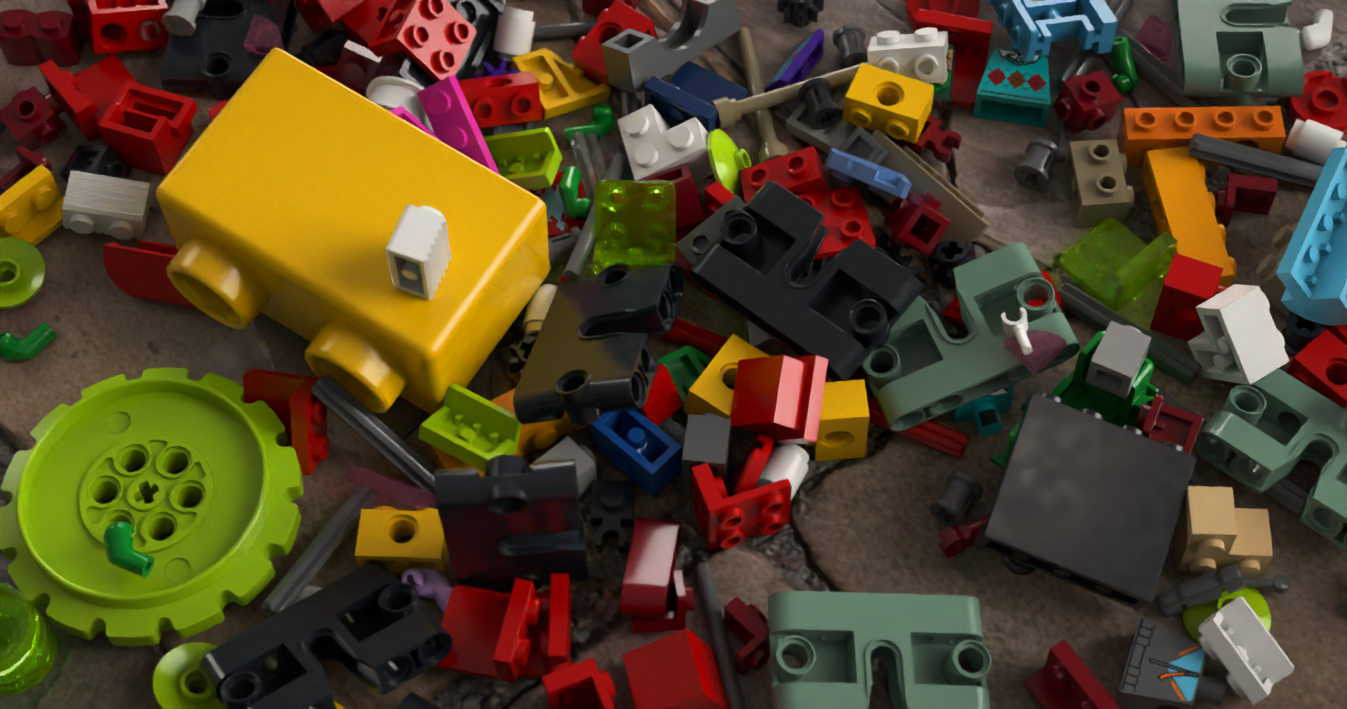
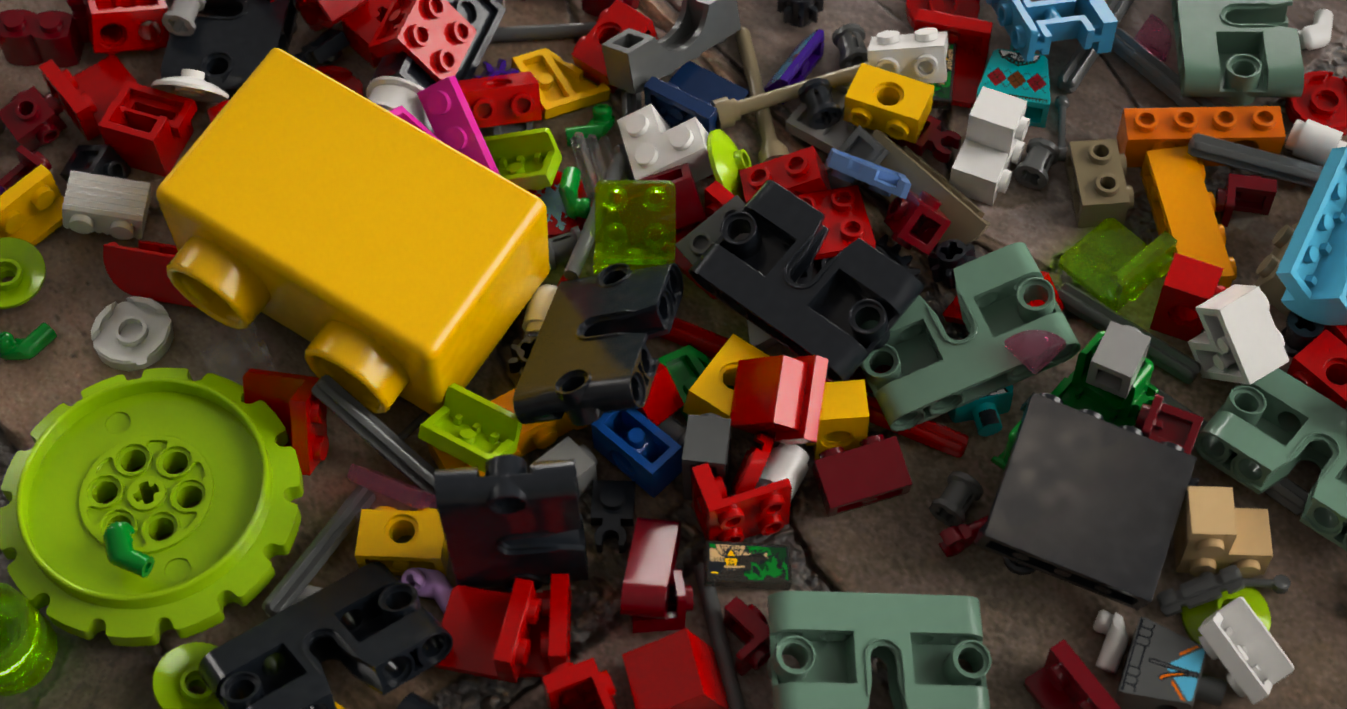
(132, 333): none -> white tile
(191, 85): none -> white dish
(262, 36): clear pink tile -> none
(356, 65): dark red bracket -> none
(419, 251): white brick -> none
(514, 33): white brick -> none
(747, 565): none -> tile
(861, 474): none -> dark red brick
(990, 146): none -> white brick
(1018, 329): white hand -> none
(1087, 101): dark red brick -> none
(1115, 642): none -> white arm
(1125, 72): green arm -> none

